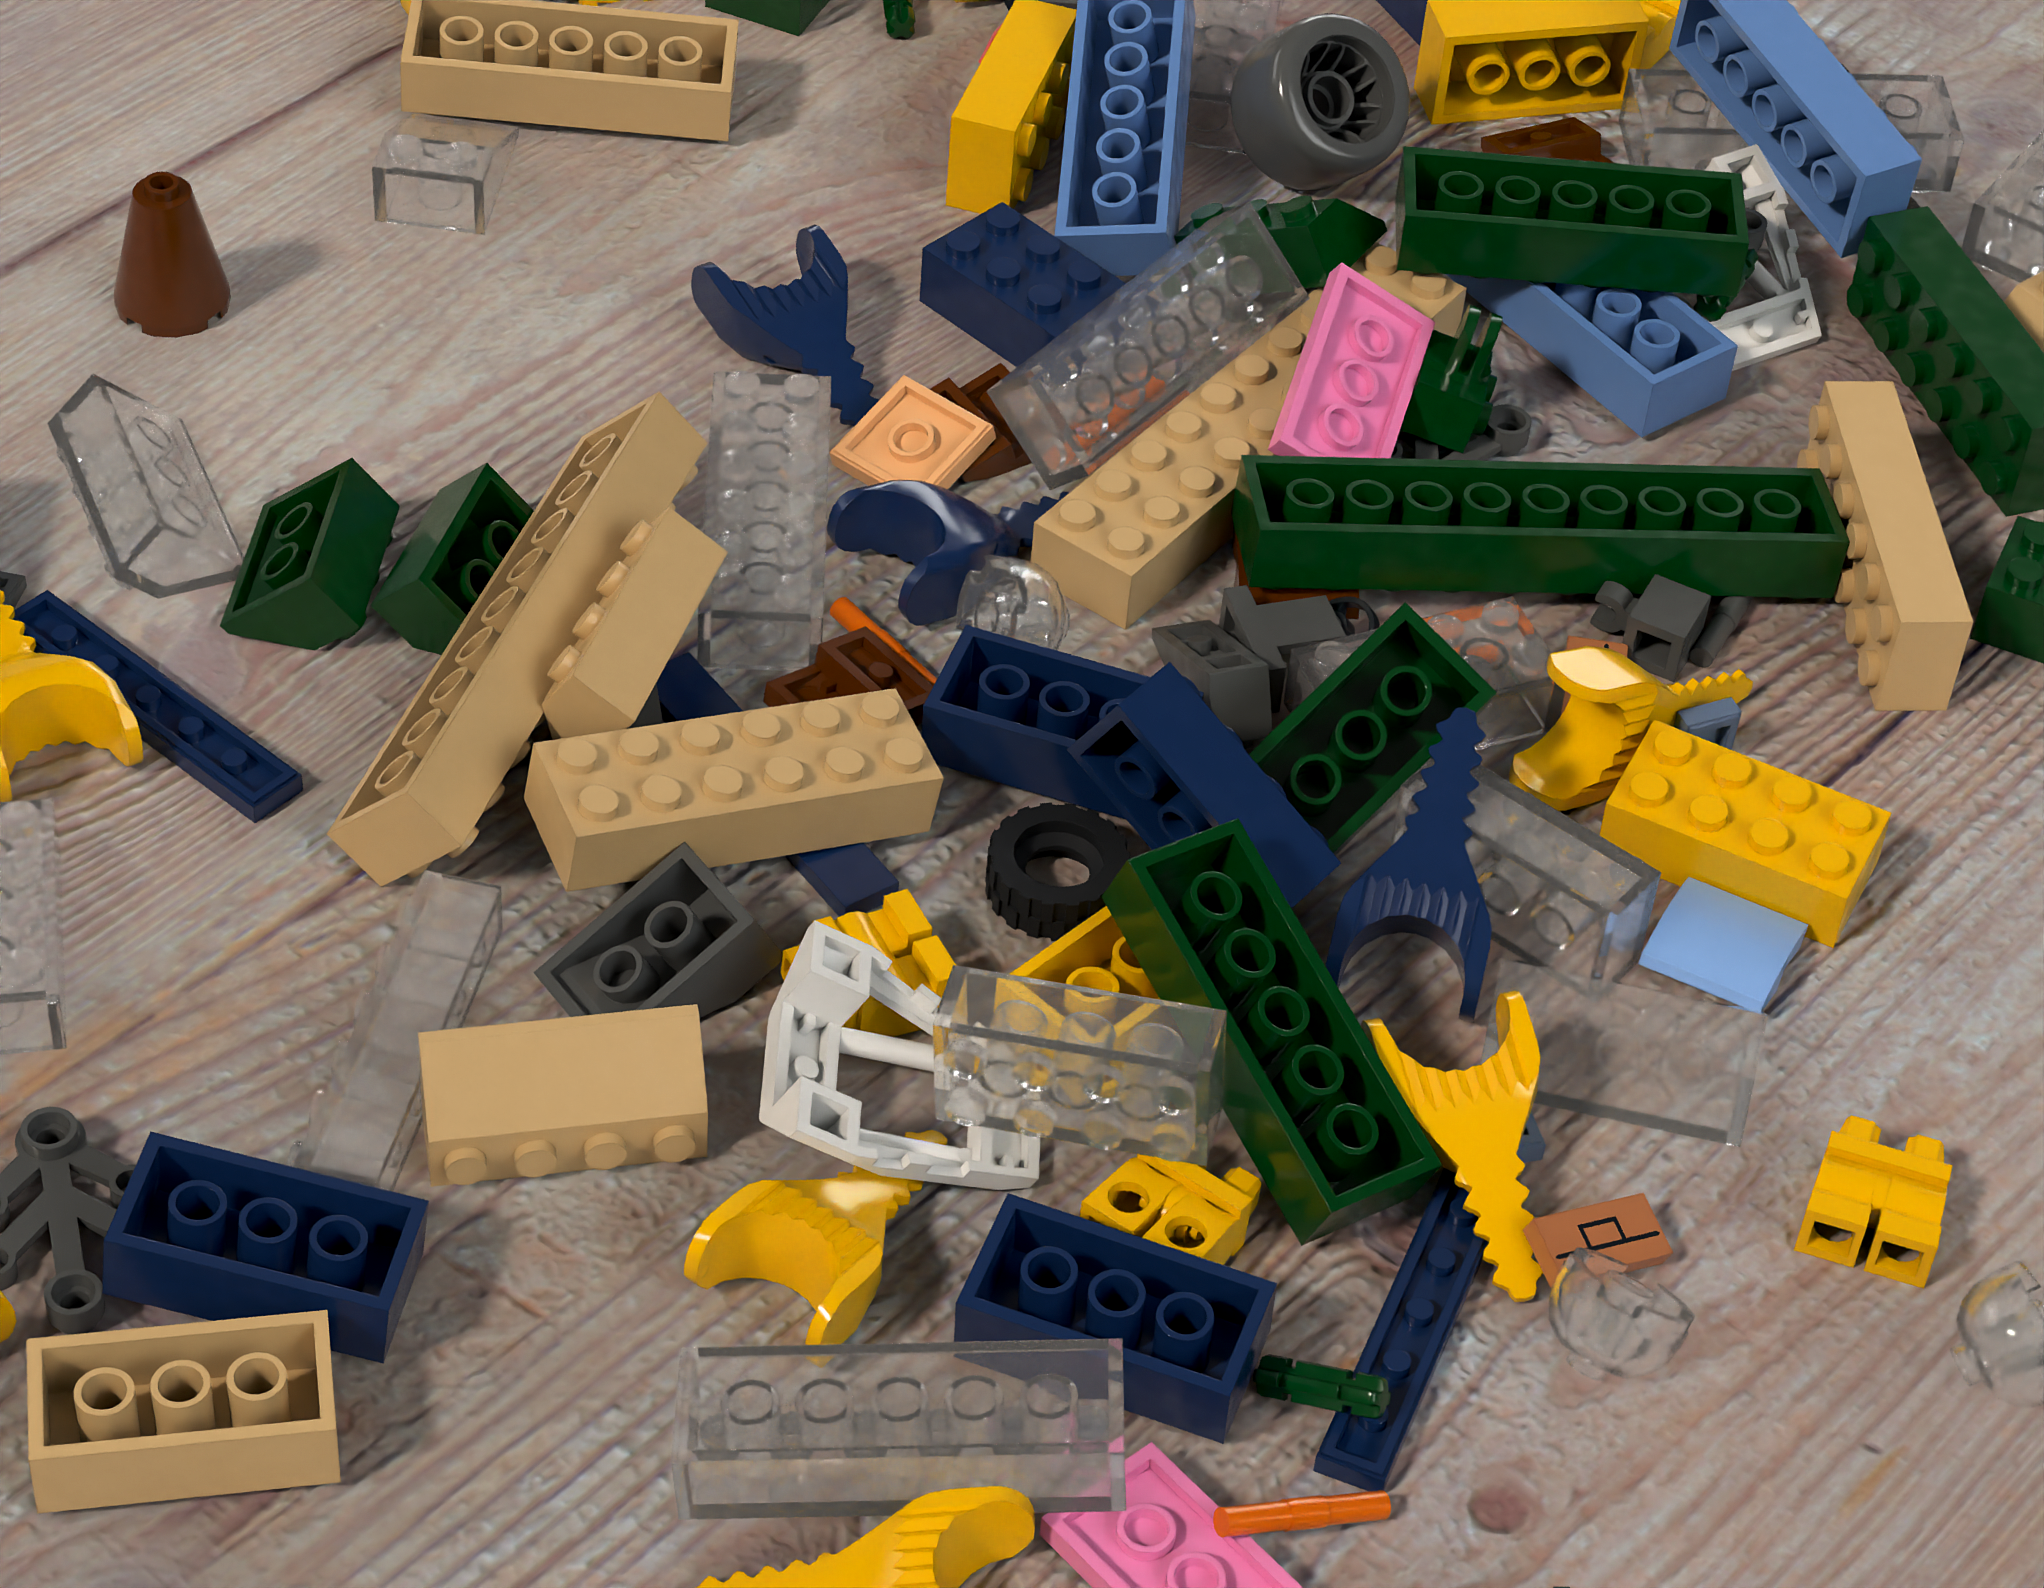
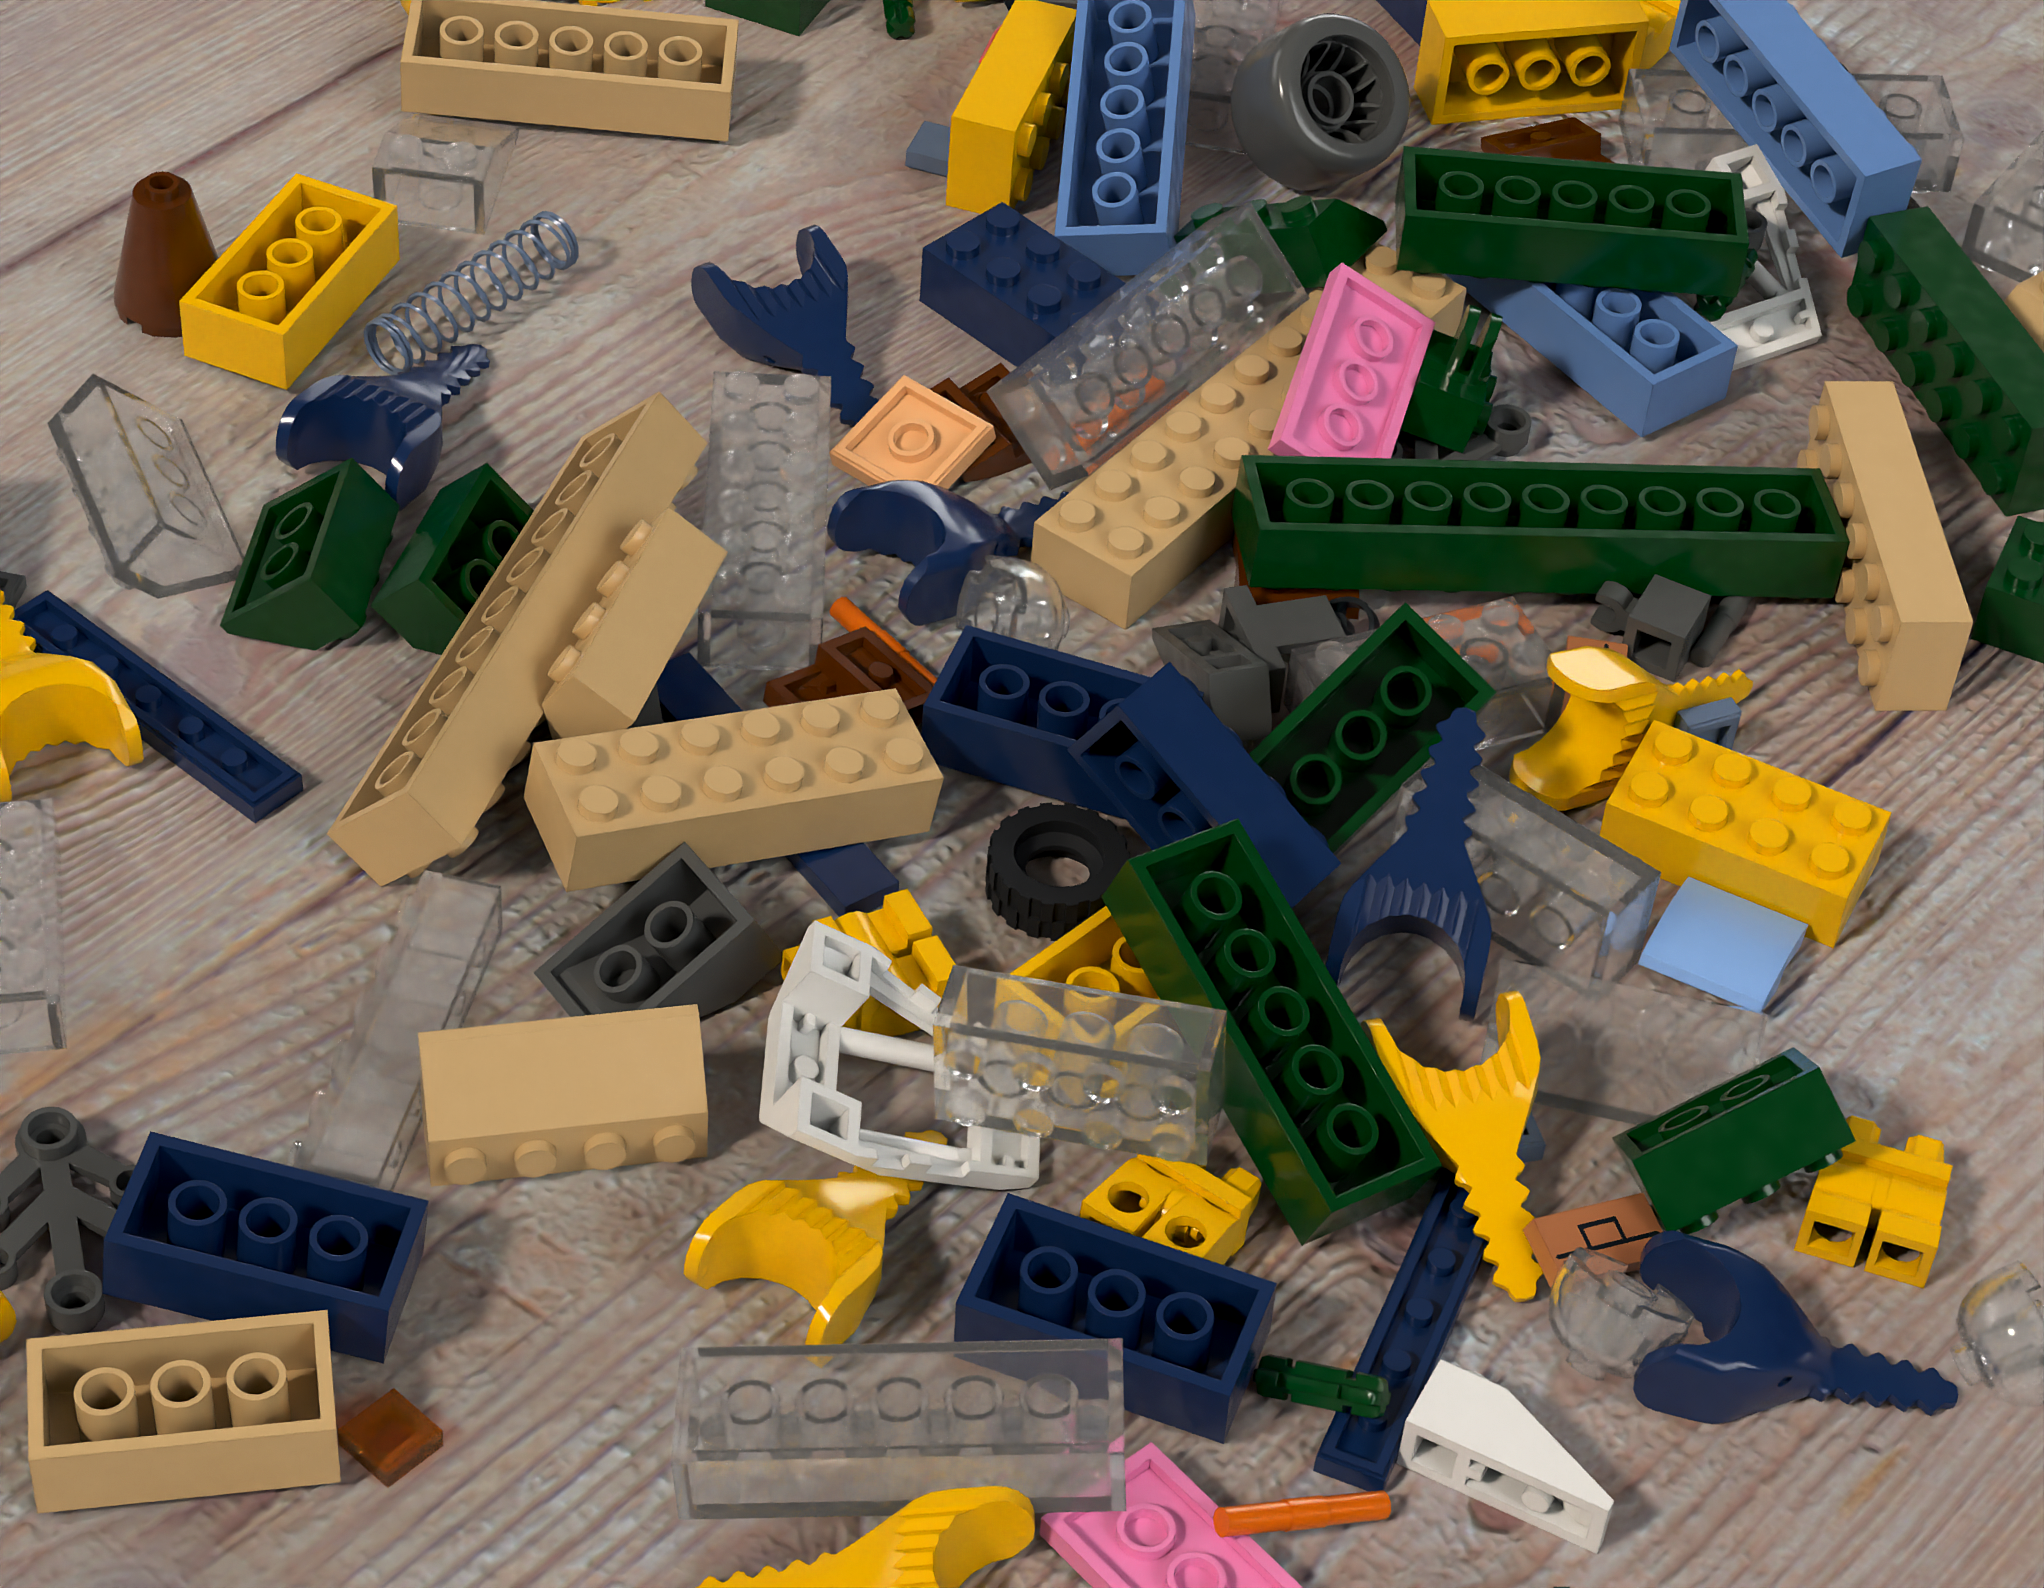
(290, 281): none -> yellow brick
(379, 420): none -> dark blue animal
(390, 1437): none -> clear orange tile
(400, 340): none -> sand blue piece
(930, 149): none -> sand blue tile
(1497, 1452): none -> white slope
(1735, 1141): none -> dark green slope
(1759, 1344): none -> dark blue animal

